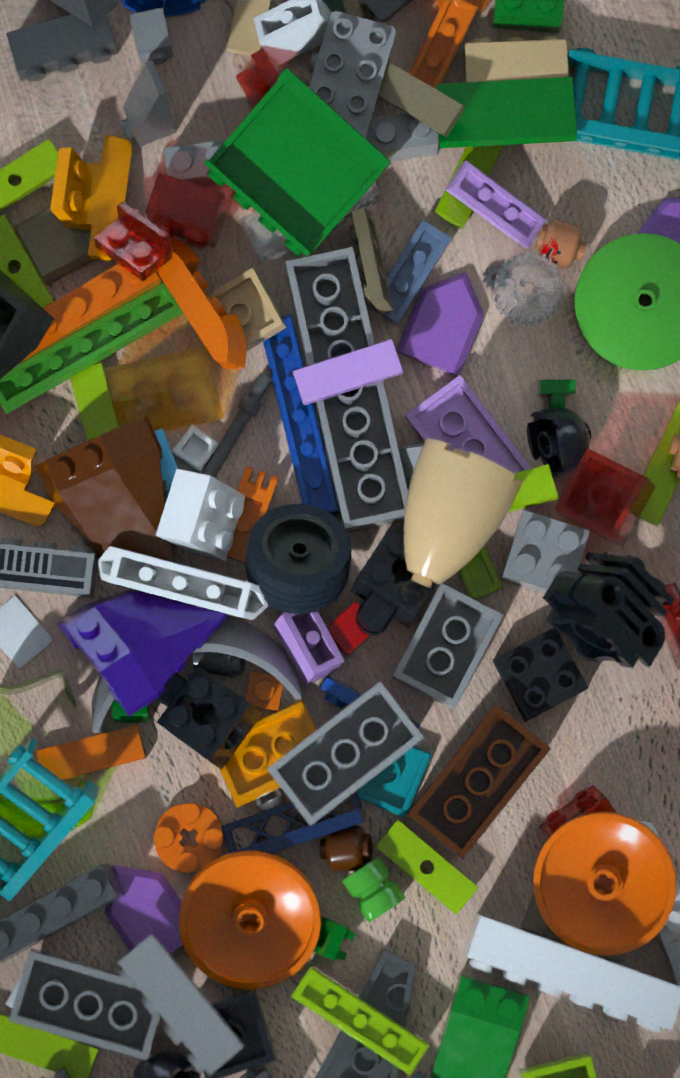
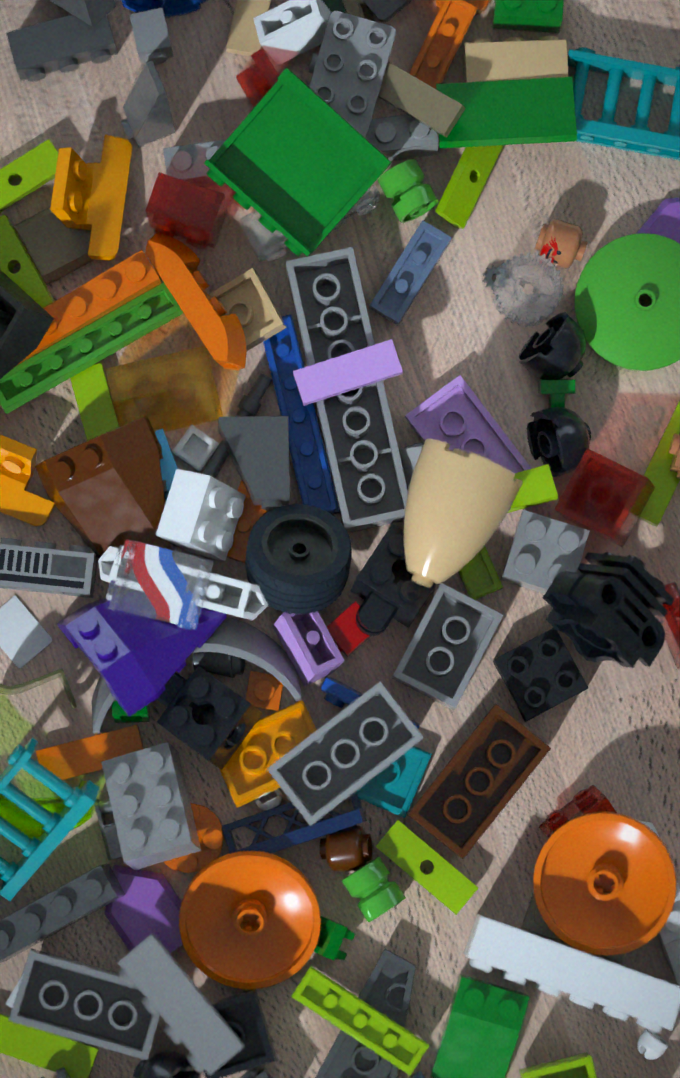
(108, 831): none -> flat silver bar
(135, 242): clear red bracket -> none
(151, 806): none -> light grey brick
(159, 584): none -> clear panel
(260, 455): none -> dark grey slope
(371, 261): dark tan plate -> none
(407, 189): none -> bright green wheel
(443, 325): medium lavender tile -> none
(495, 204): lavender tile -> none
(556, 350): none -> black cylinder
(651, 1045): none -> white hinge

